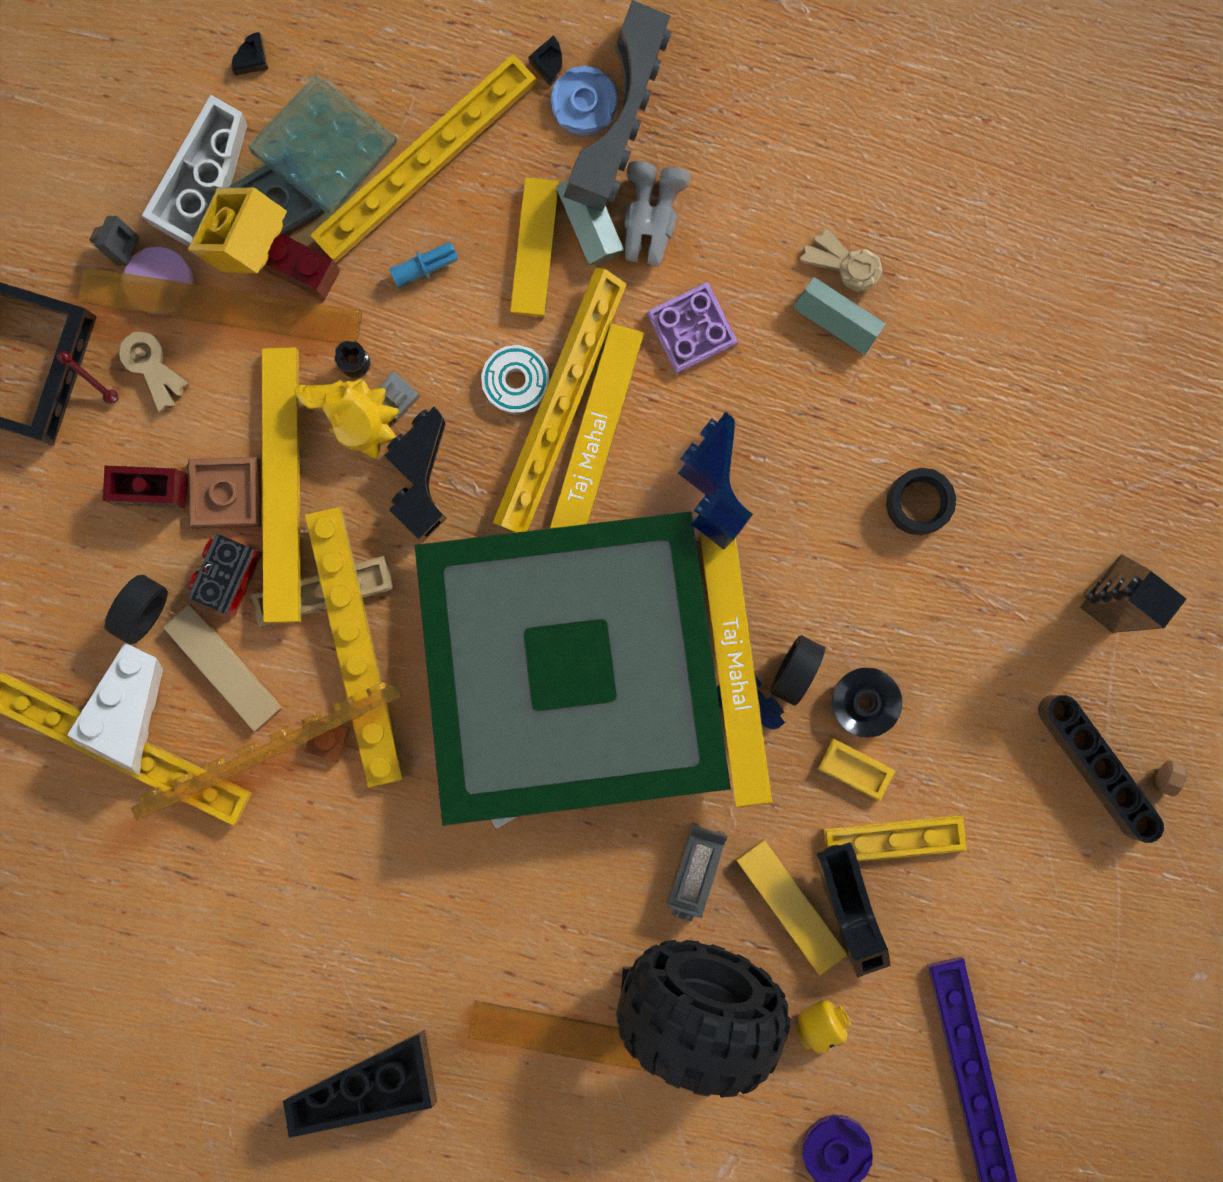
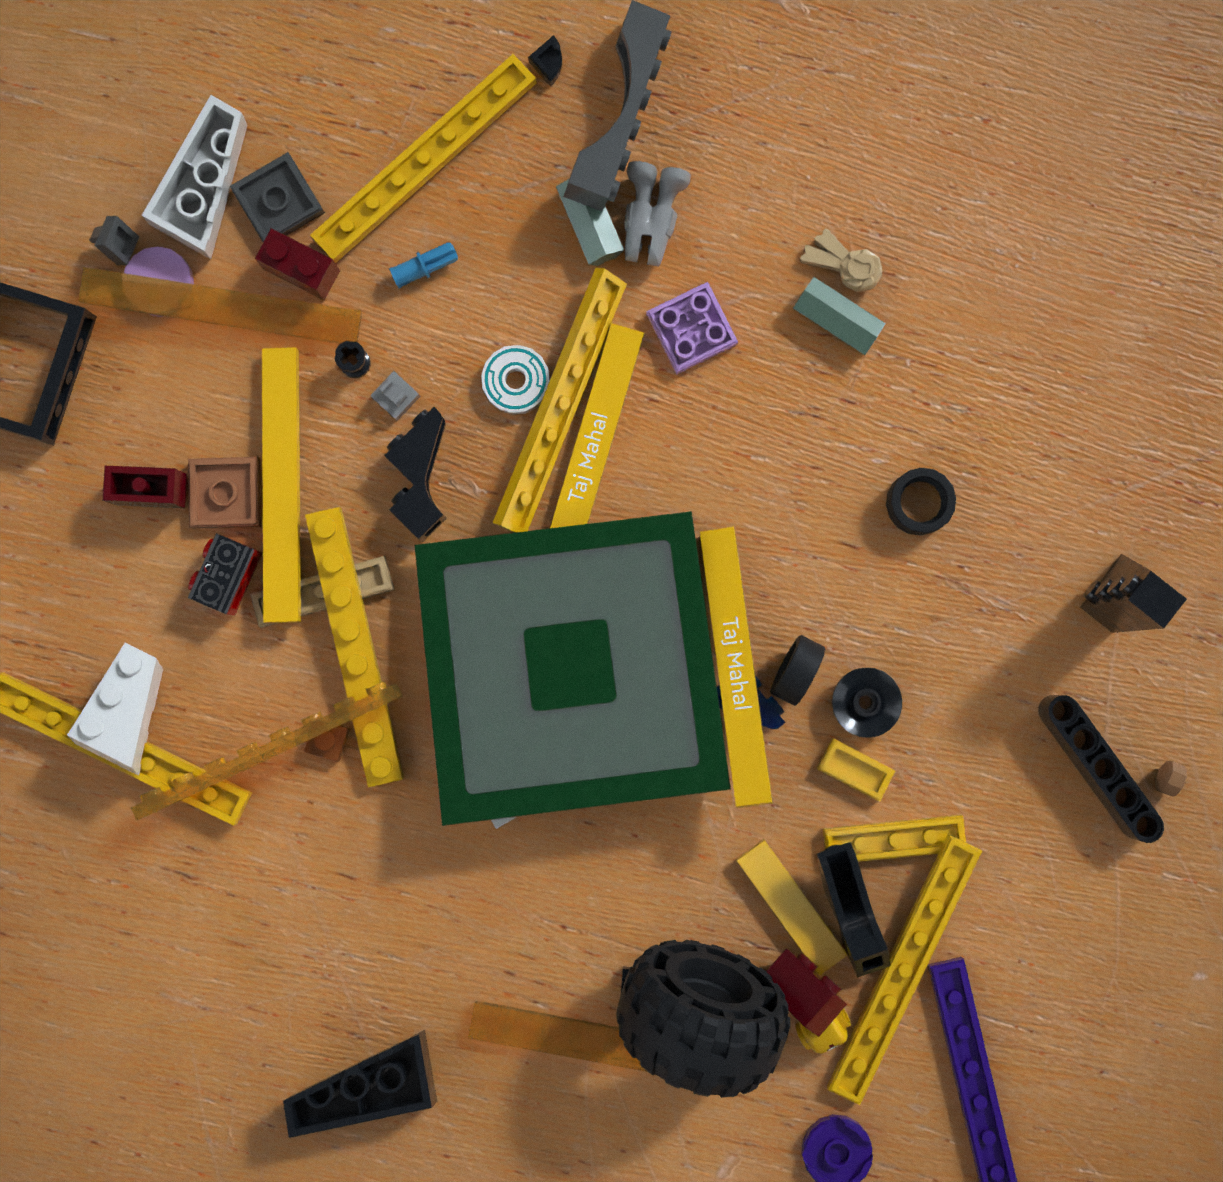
(109, 396): dark red hinge -> none
(136, 609): black tyre -> none
(144, 355): tan piece -> none
(222, 667): tan tile -> none
(238, 230): yellow brick -> none
(250, 56): black tile -> none
(323, 144): clear light blue plate -> none
(354, 412): yellow head -> none
(534, 247): yellow tile -> none
(584, 101): light blue tile -> none
(695, 872): dark grey window -> none
(708, 470): clear blue arch -> none
(808, 996): none -> dark red brick
(908, 962): none -> yellow tile

